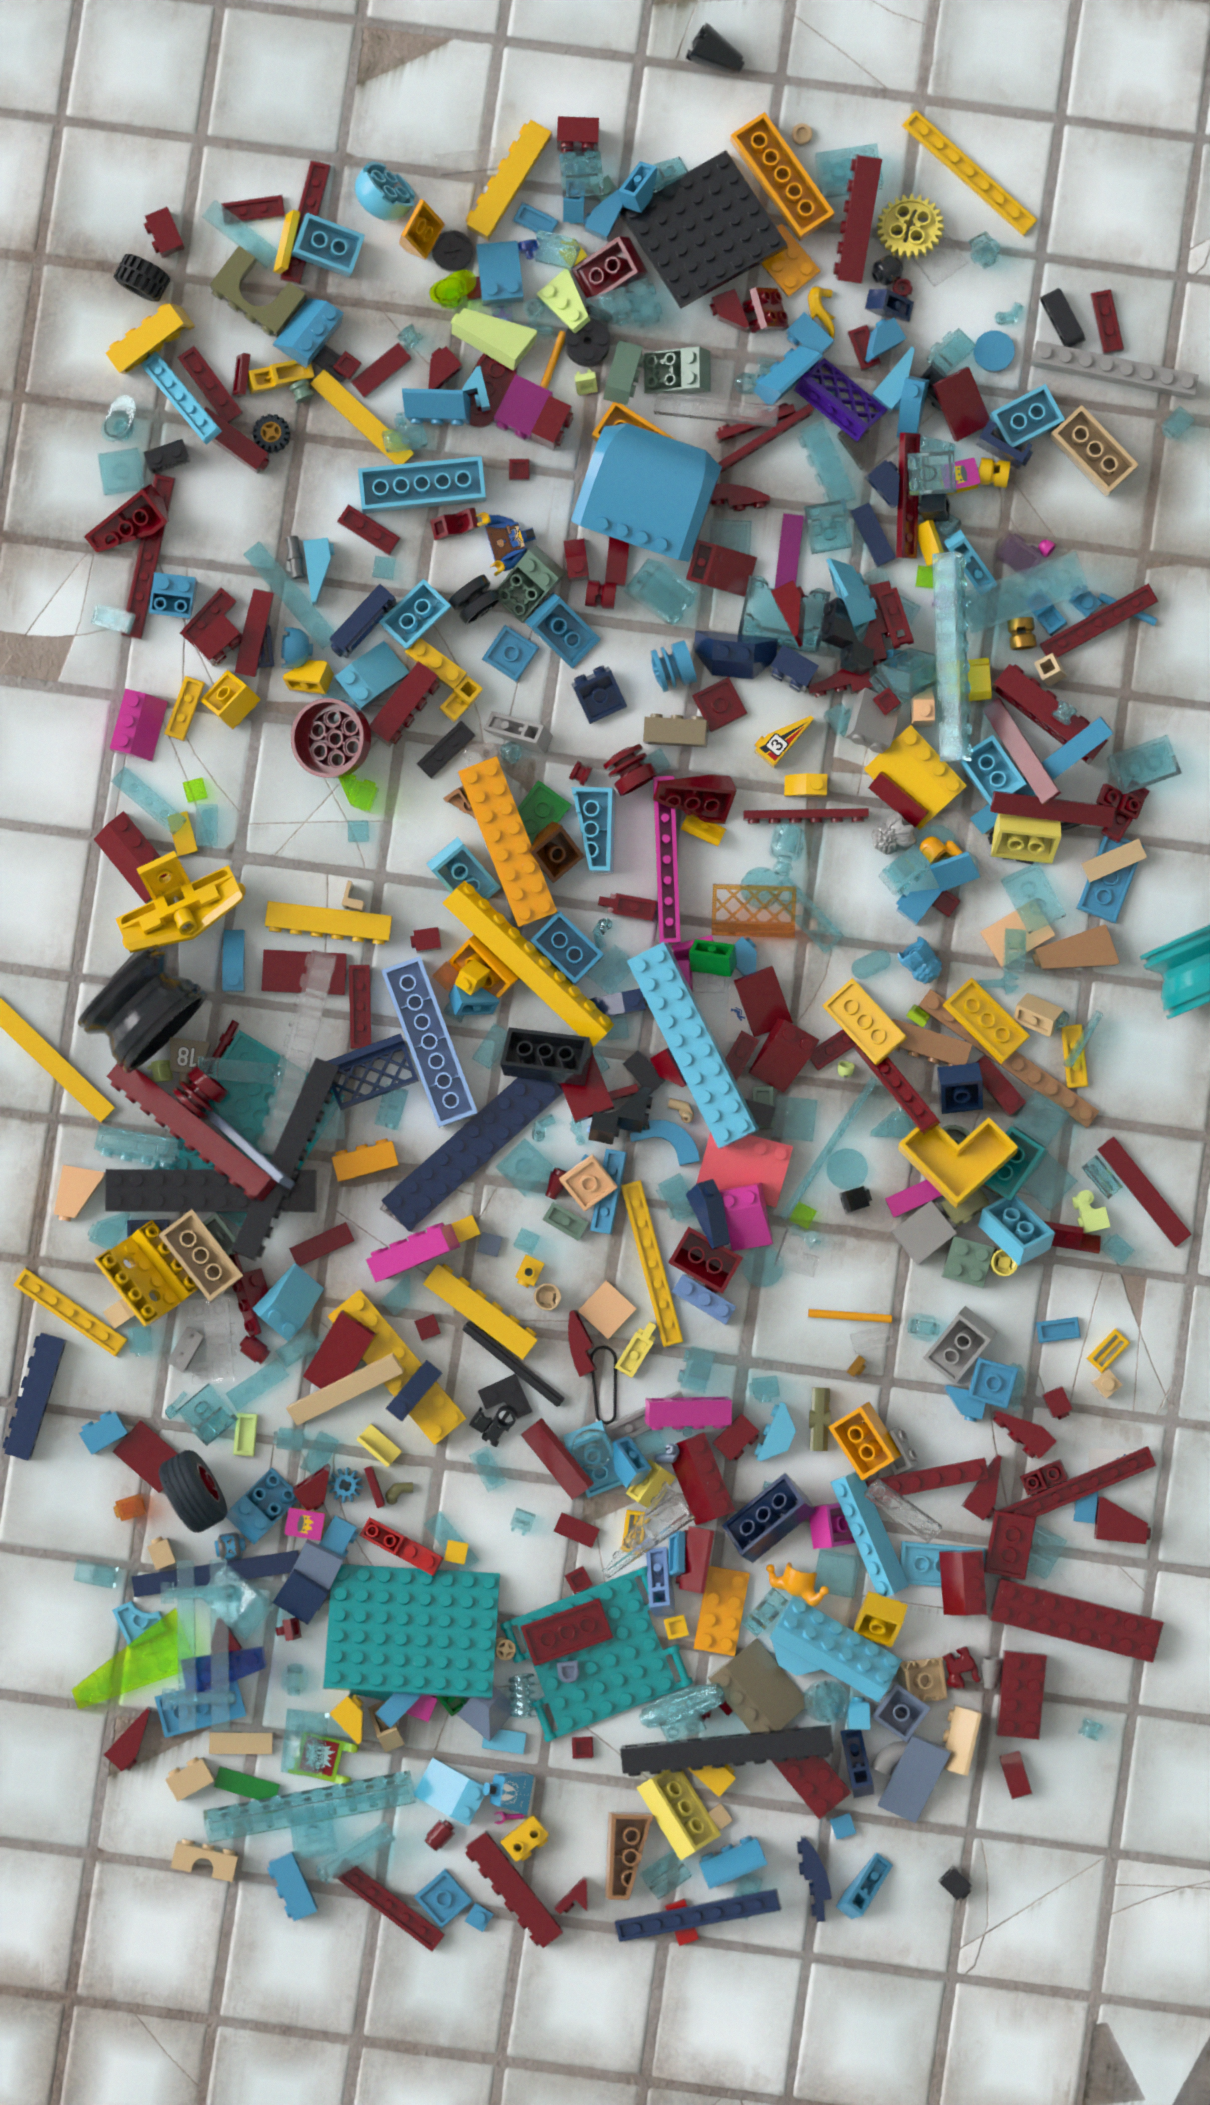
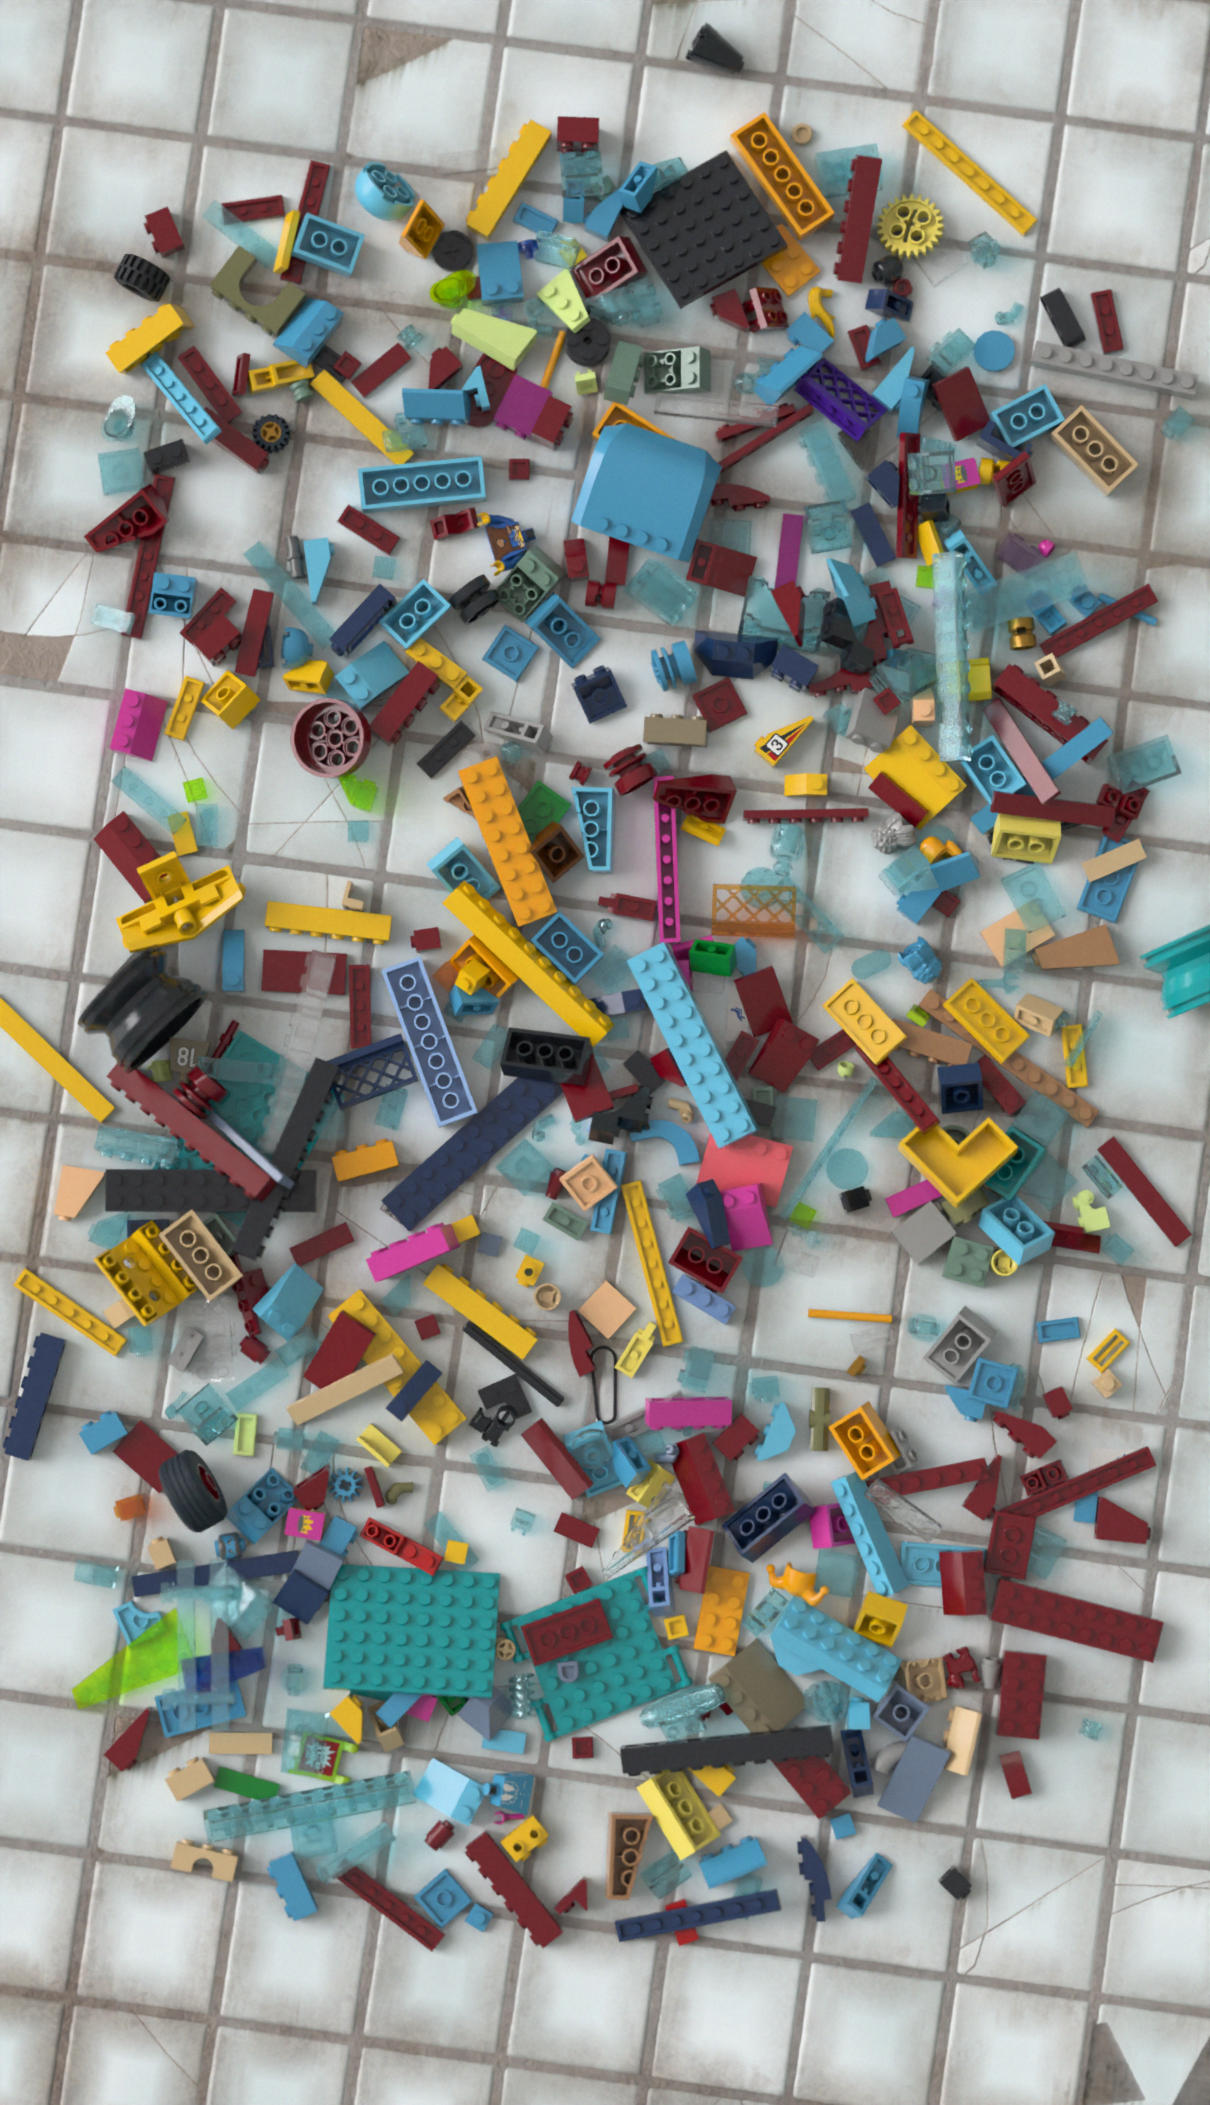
(1014, 479): none -> dark red tile

